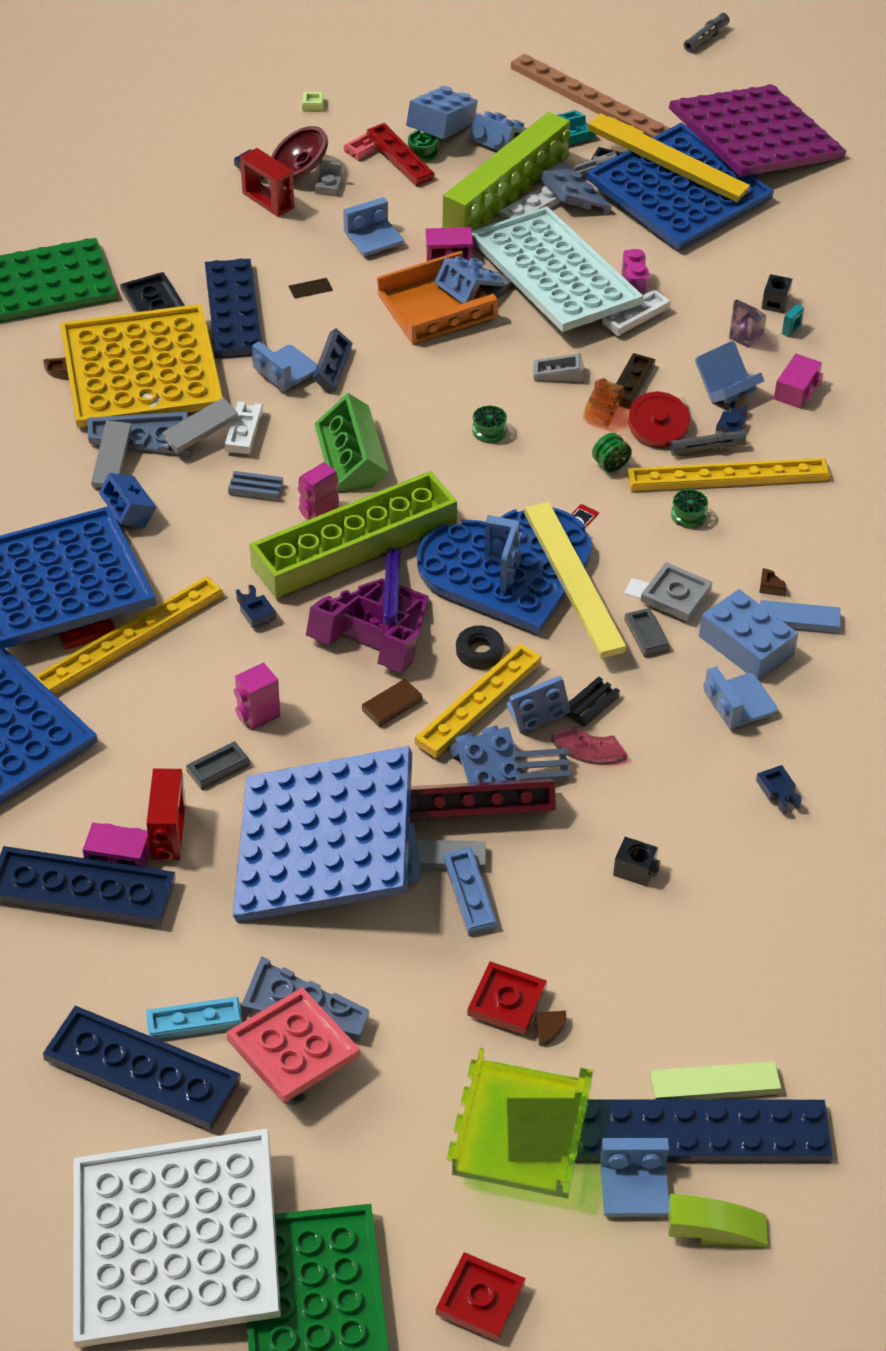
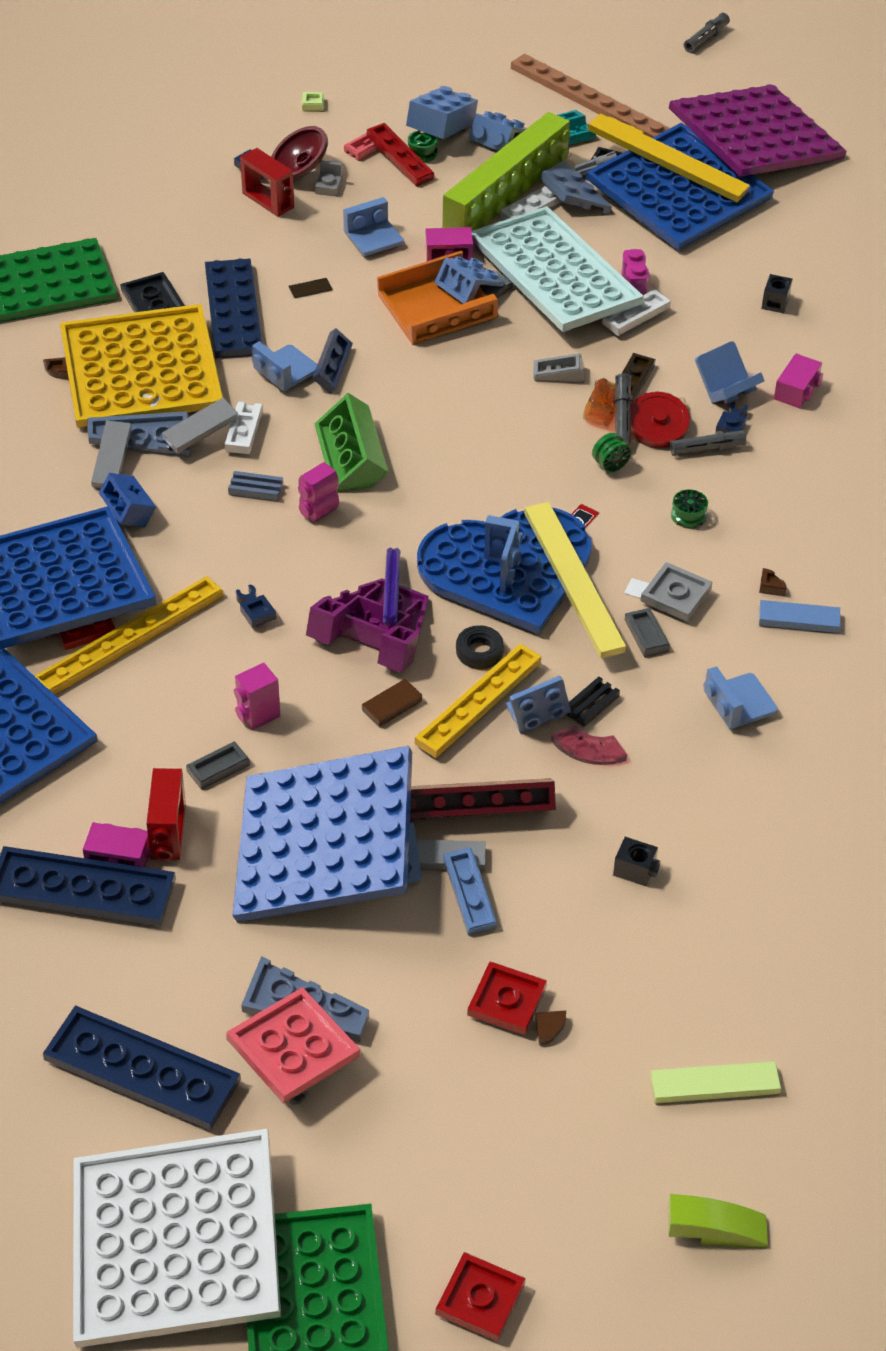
(194, 1018): medium azure tile -> none
(352, 534): lime brick -> none
(486, 755): medium blue bracket -> none
(489, 424): green wheel -> none
(520, 1126): clear neon green panel -> none
(563, 762): sand blue tile -> none
(623, 401): none -> dark grey pin
(634, 1177): medium blue bracket -> none
(713, 1128): dark blue plate -> none
(728, 474): yellow tile -> none
(746, 324): slope -> none
(748, 634): medium blue brick -> none
(779, 785): dark blue plate -> none
(793, 320): teal tile -> none

